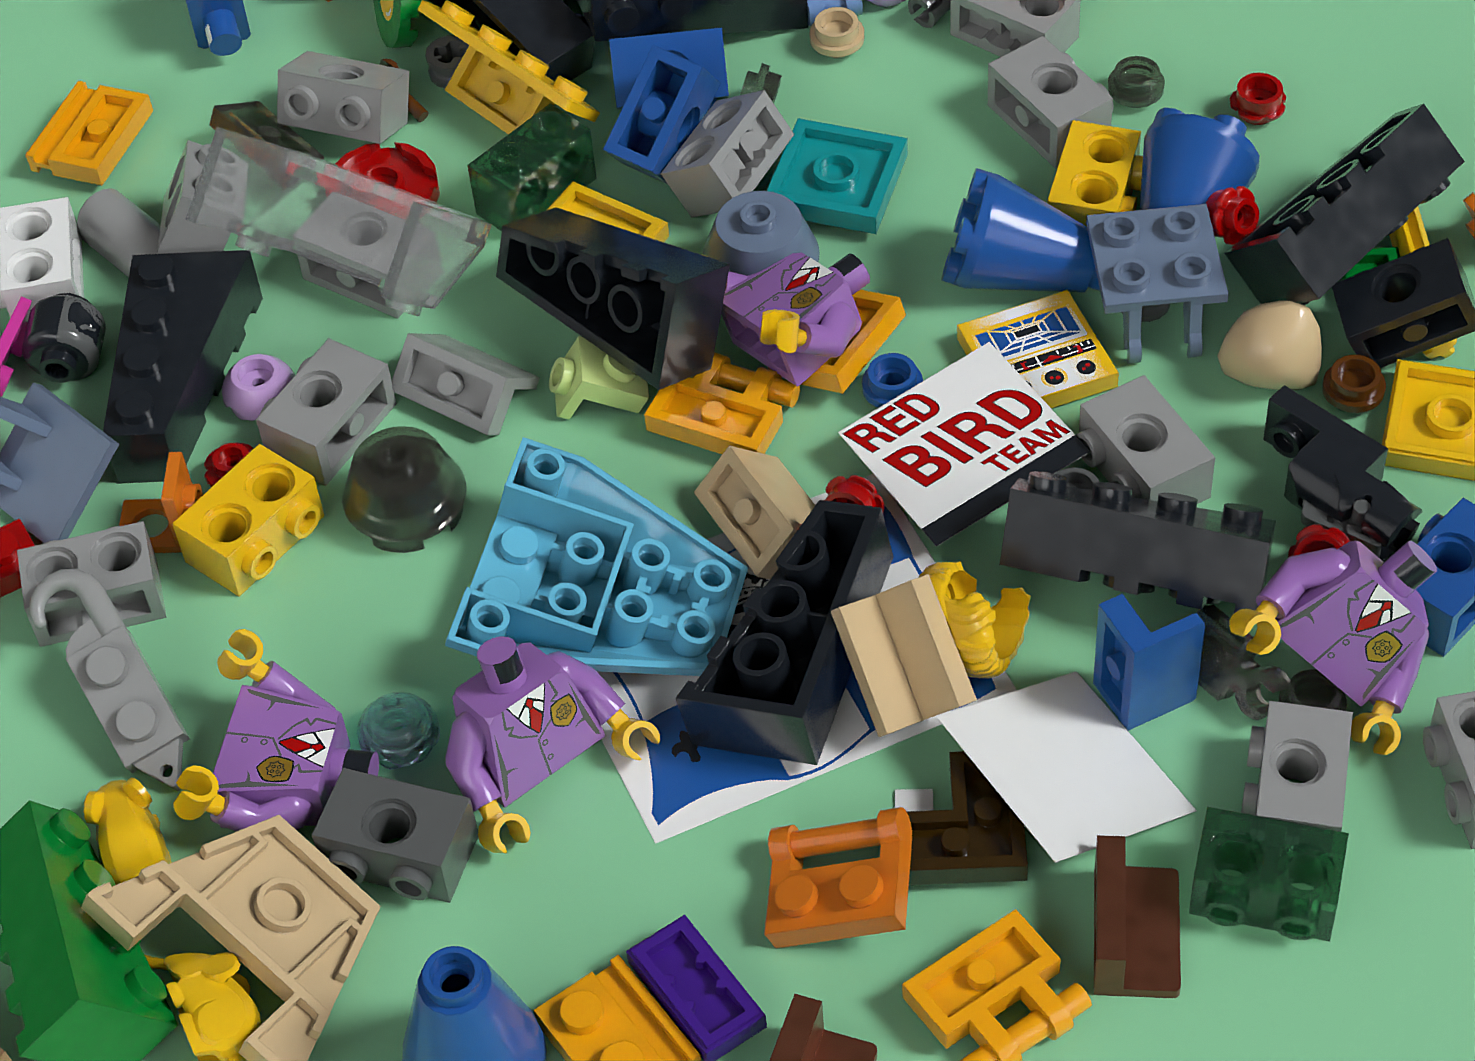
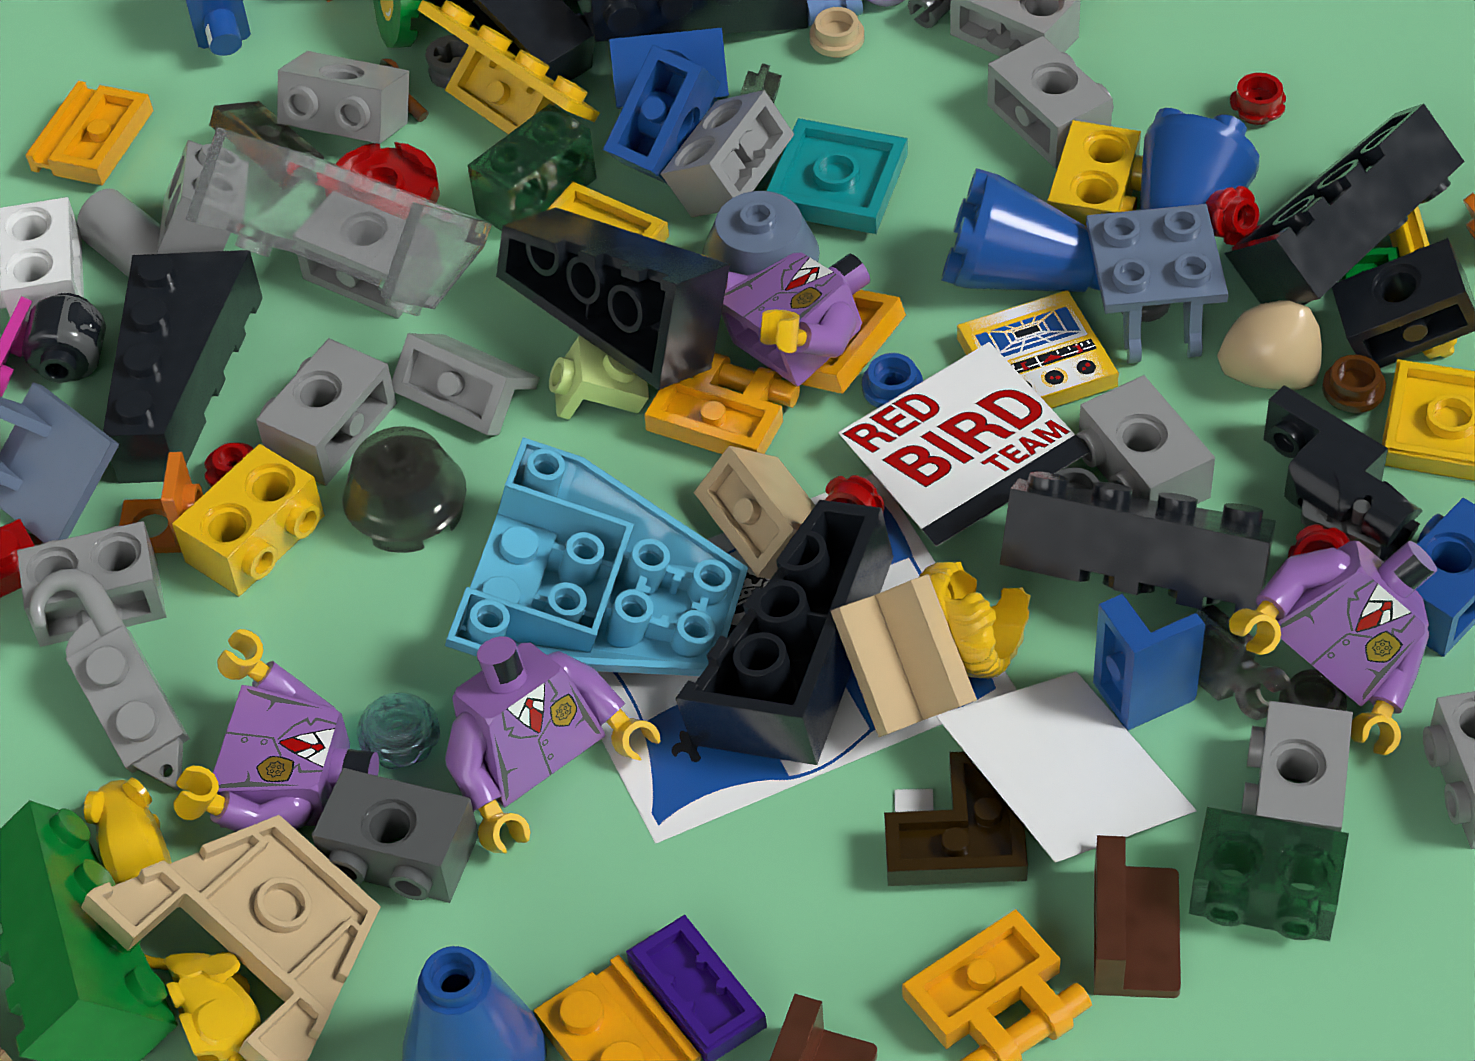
(253, 383): lavender plate -> none
(840, 897): orange plate -> none
(1136, 82): clear smoke plate -> none

